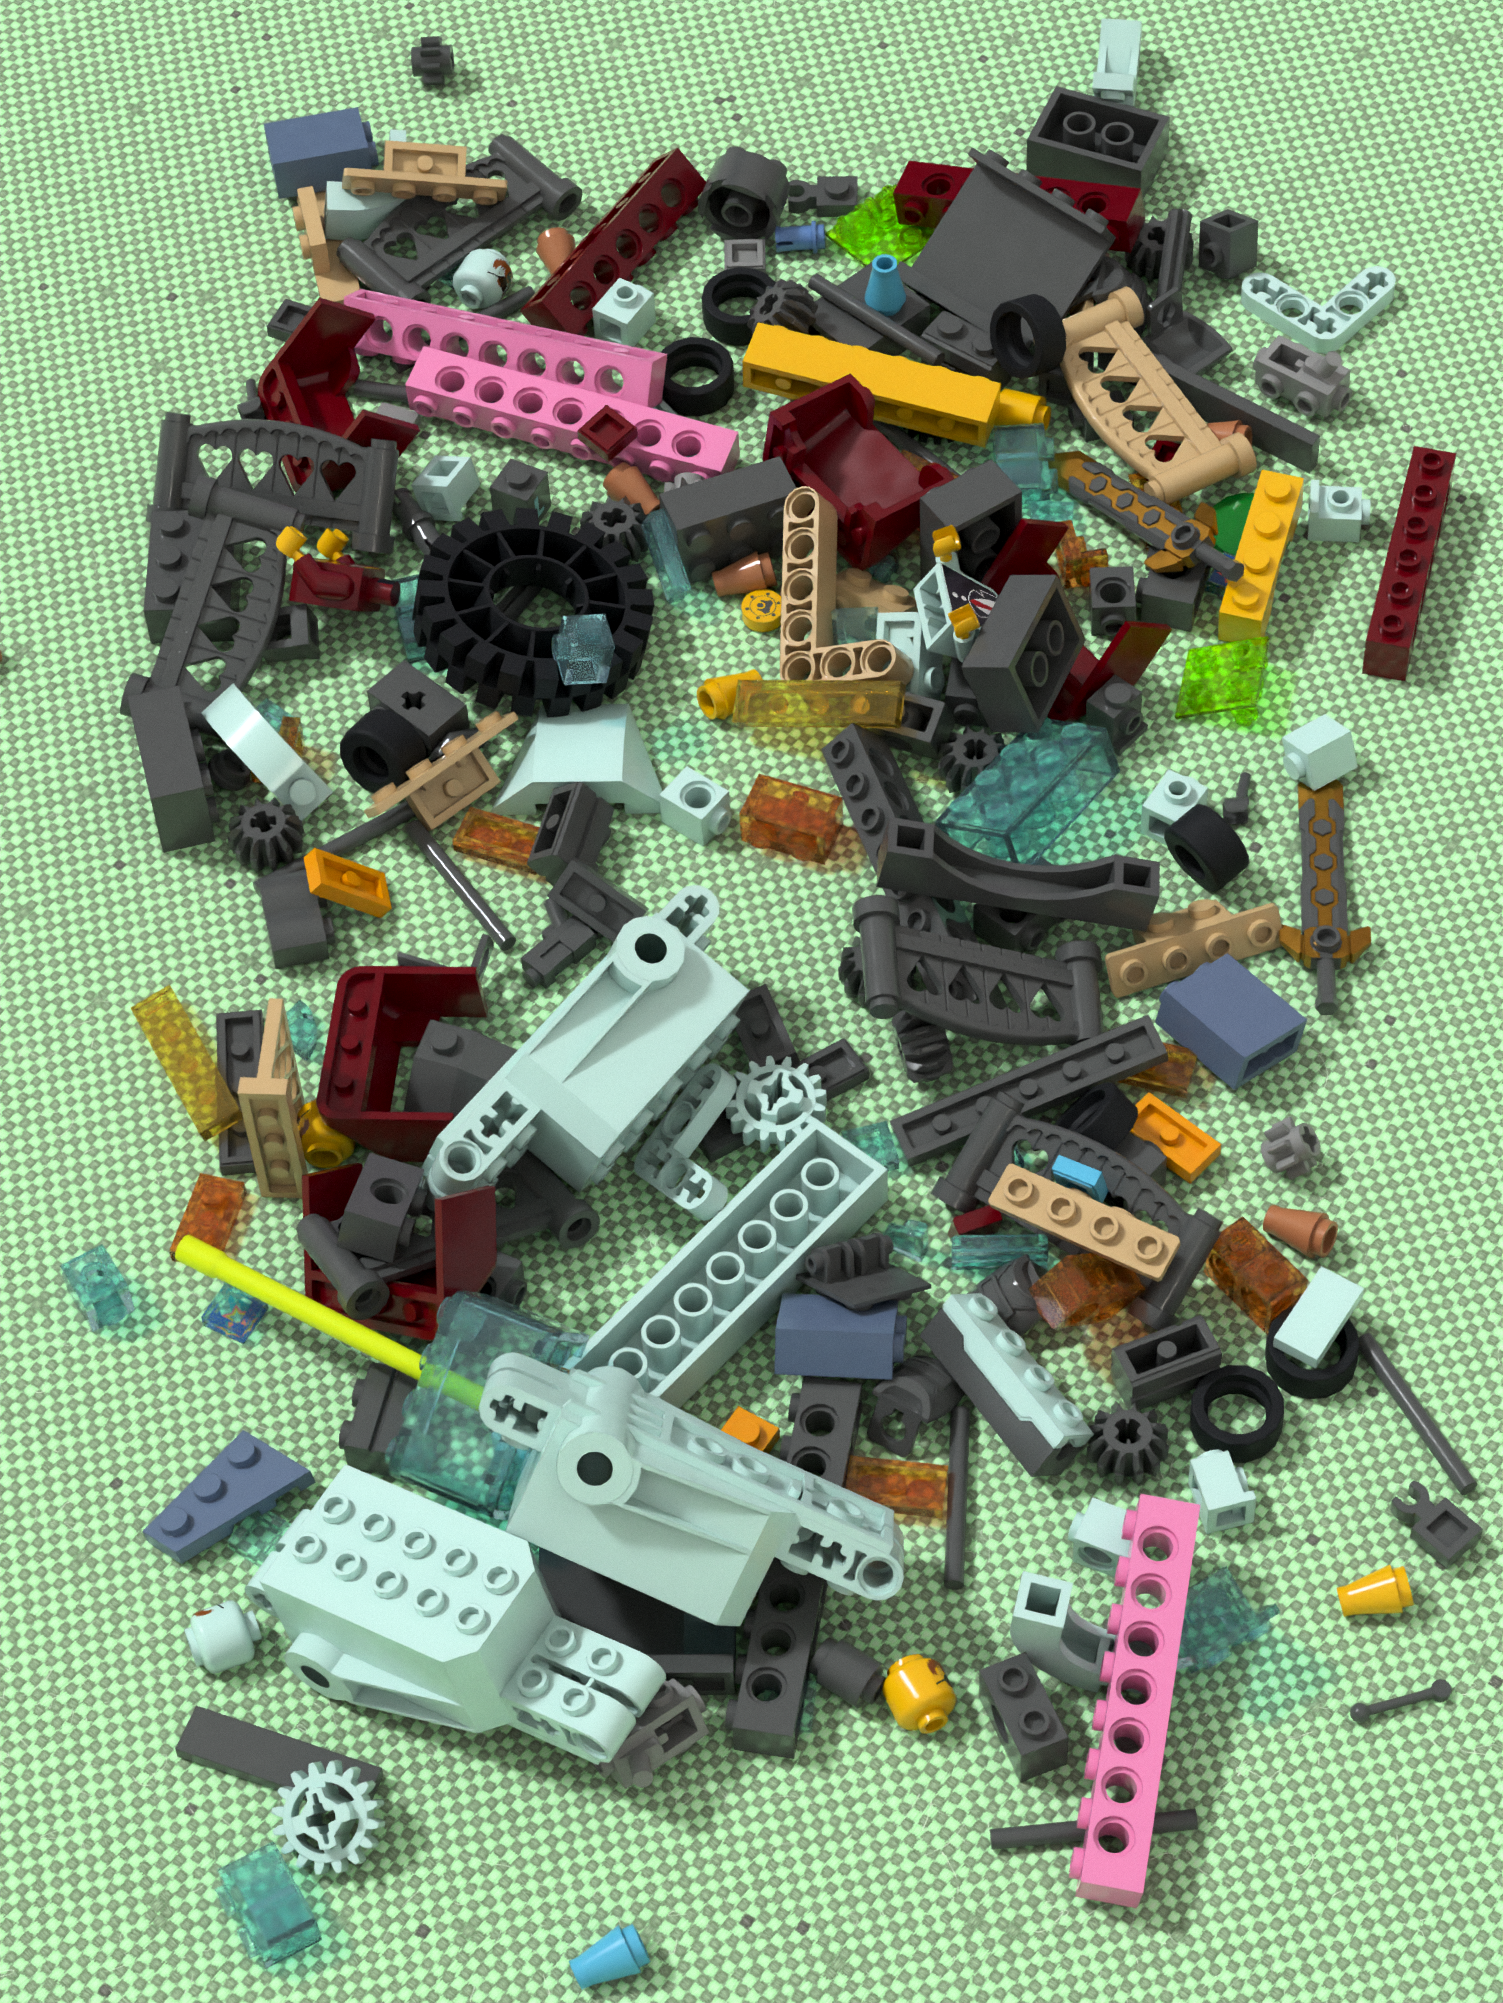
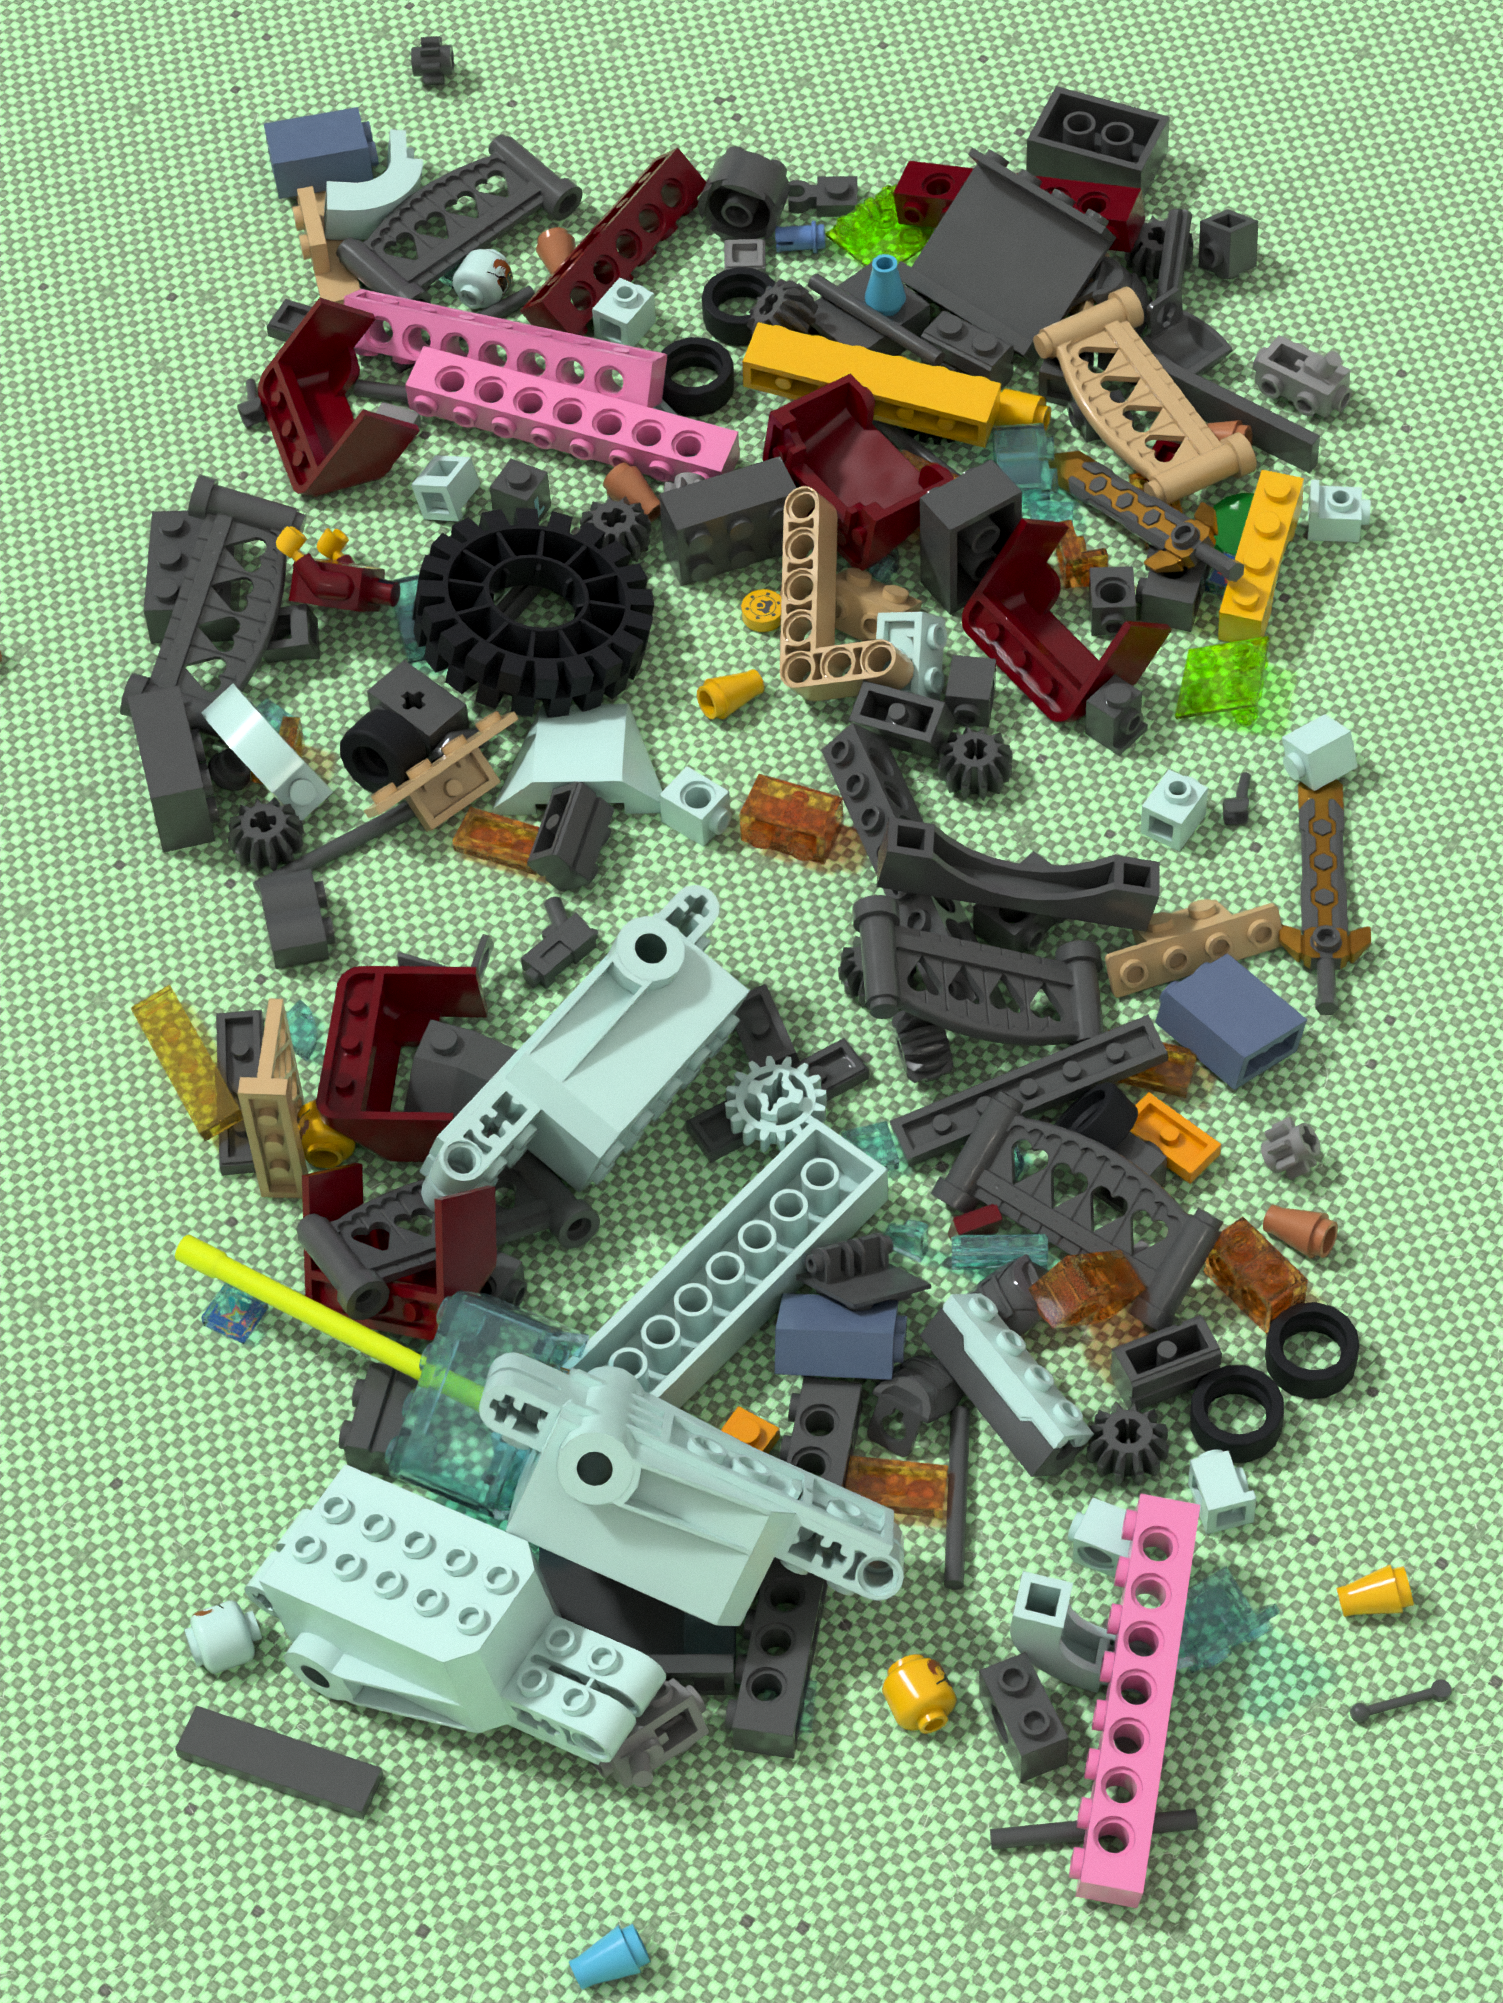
(97, 1288): clear light blue brick -> none
(211, 1211): clear orange plate -> none
(233, 1486): sand blue wing -> none
(258, 1536): clear light blue tile -> none
(268, 1905): clear light blue brick -> none
(325, 1797): light aqua gear -> none
(347, 883): light orange plate -> none
(361, 508): dark grey piece -> none
(382, 1208): dark grey brick -> none
(417, 524): dark grey pin -> none
(426, 171): tan bracket -> none
(460, 885): dark grey bar -> none
(583, 649): clear light blue brick -> none
(595, 899): dark grey plate -> none
(607, 433): dark red tile -> none
(665, 556): clear light blue tile -> none
(703, 1103): light aqua beam -> none
(745, 575): nougat cone -> none
(819, 703): clear yellow tile -> none
(847, 1672): dark grey brick -> none
(854, 624): clear light blue tile -> none
(950, 602): torso -> none
(1023, 653): dark grey brick -> none
(1032, 791): clear light blue brick -> none
(1047, 333): black tyre -> none
(1079, 1176): medium azure tile -> none
(1085, 1222): tan bracket -> none
(1118, 61): light aqua arch -> none
(1206, 847): black tyre -> none
(1318, 1317): light aqua tile -> none
(1325, 318): light aqua beam -> none
(1409, 564): dark red brick -> none
(1416, 1414): dark grey bar -> none
(1438, 1529): dark grey plate -> none

